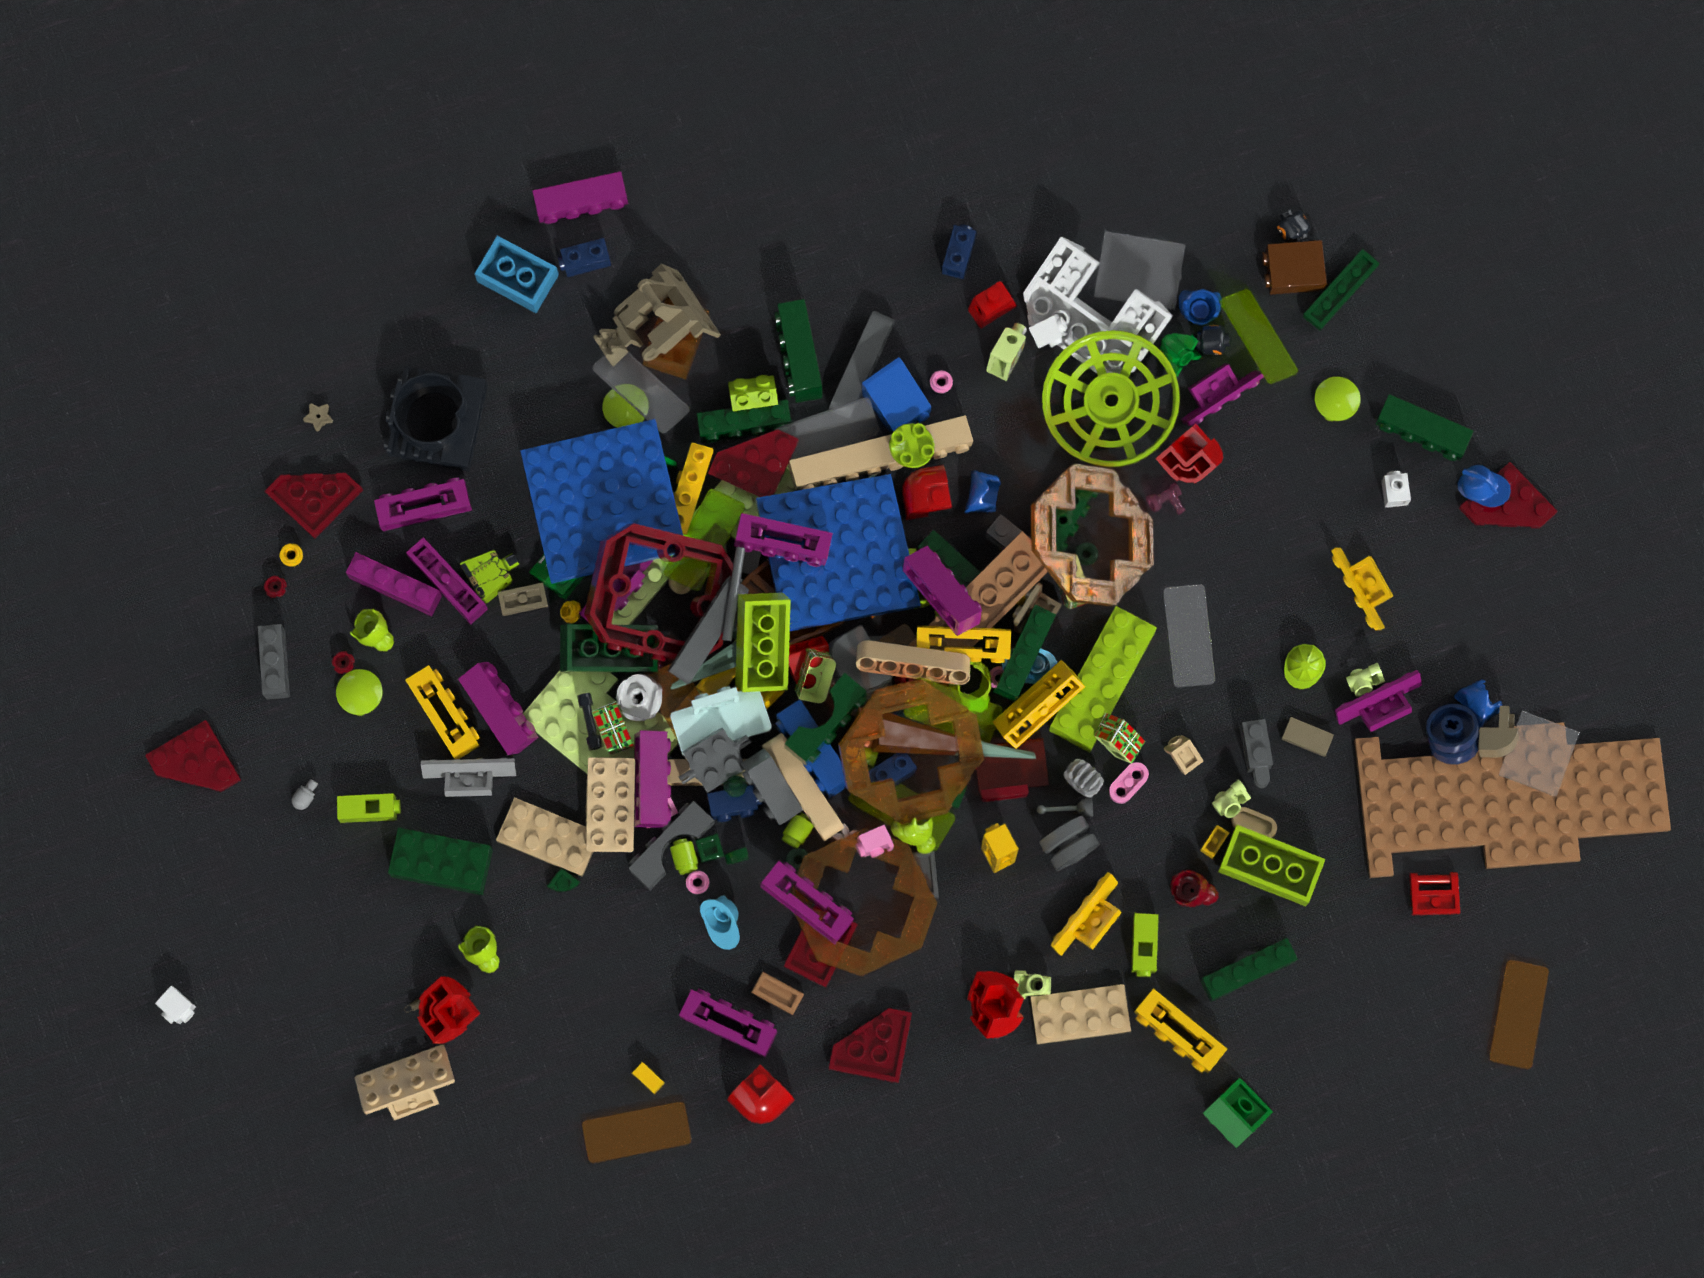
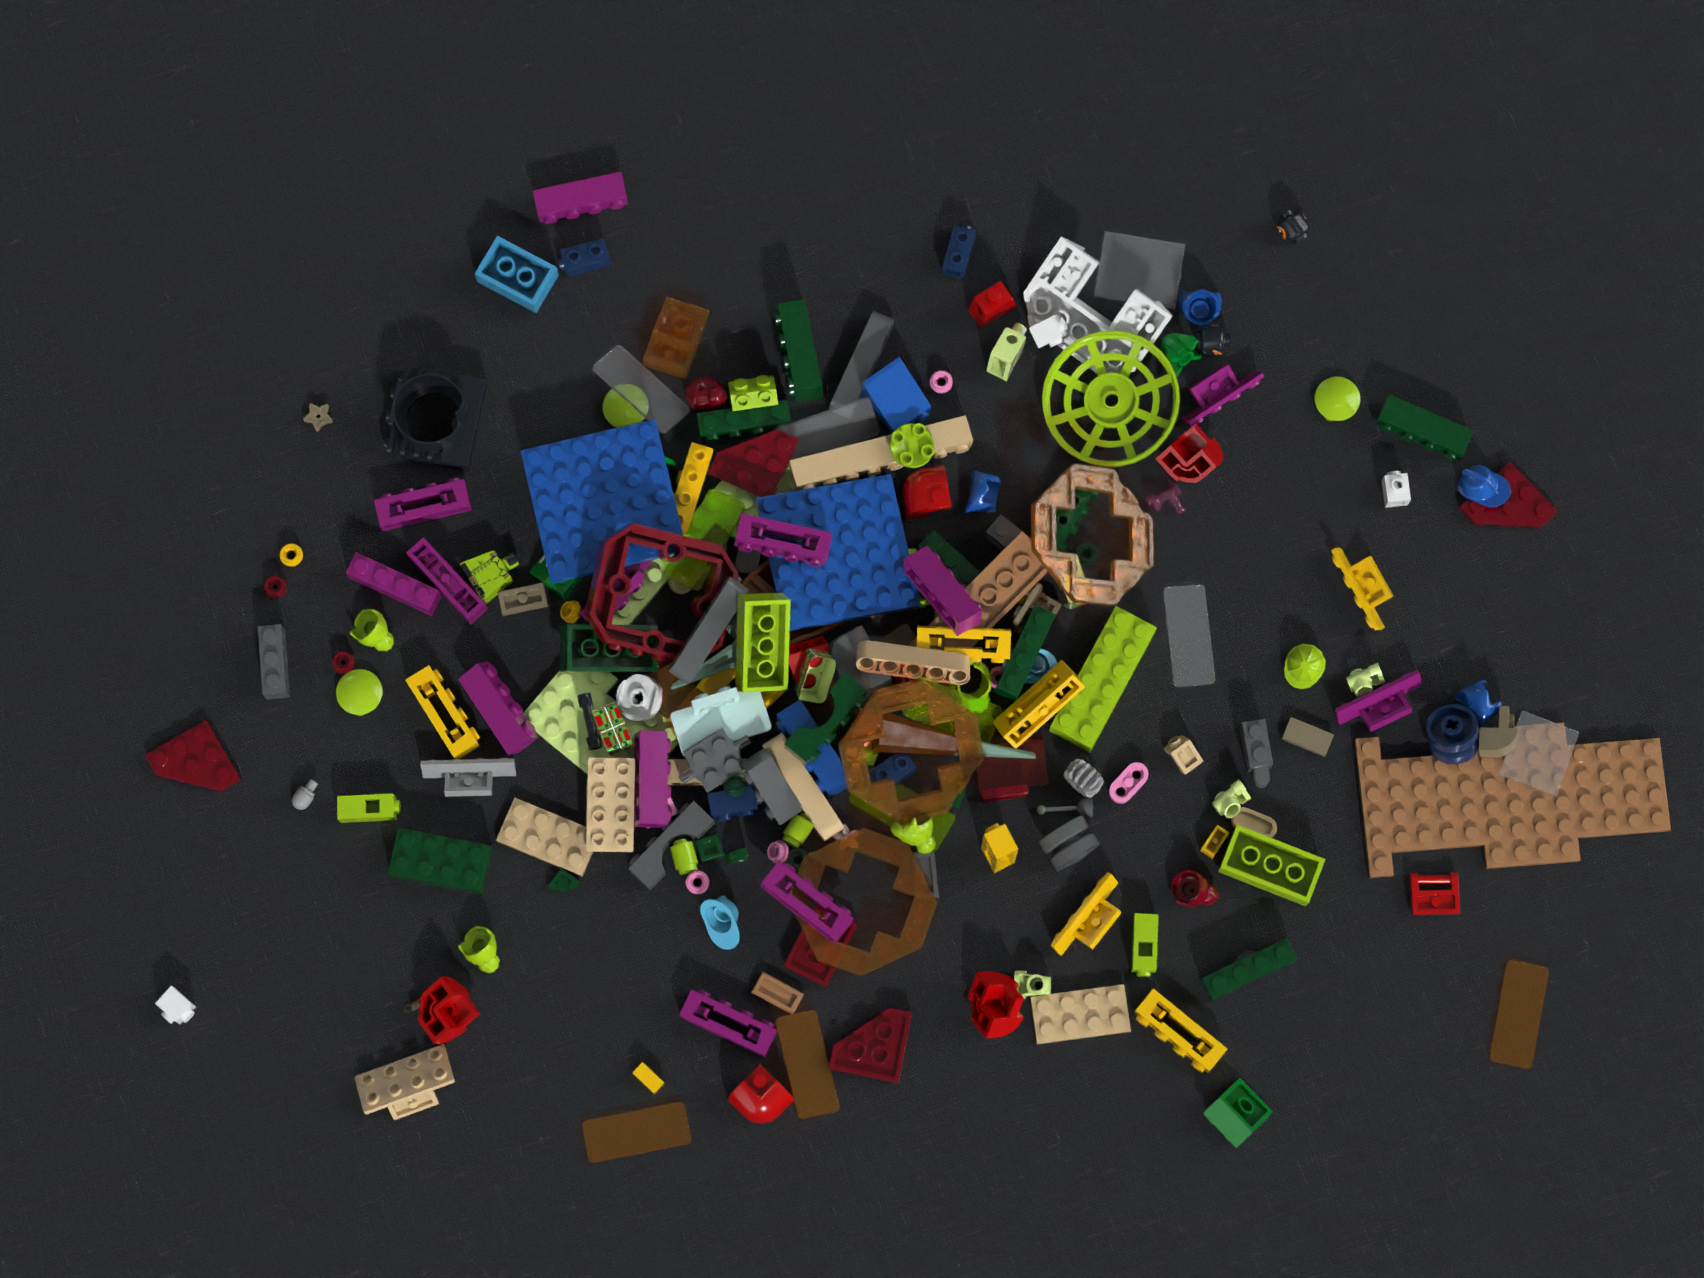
(314, 498): dark red plate -> none
(679, 319): dark tan container -> none
(709, 399): none -> dark red piece
(733, 594): dark grey bar -> none
(778, 851): none -> bright pink plate
(807, 1064): none -> clear orange piece
(874, 842): bright pink brick -> none
(1119, 738): piece -> none
(1258, 336): clear neon green piece -> none
(1294, 267): reddish brown brick -> none
(1341, 290): dark green plate -> none

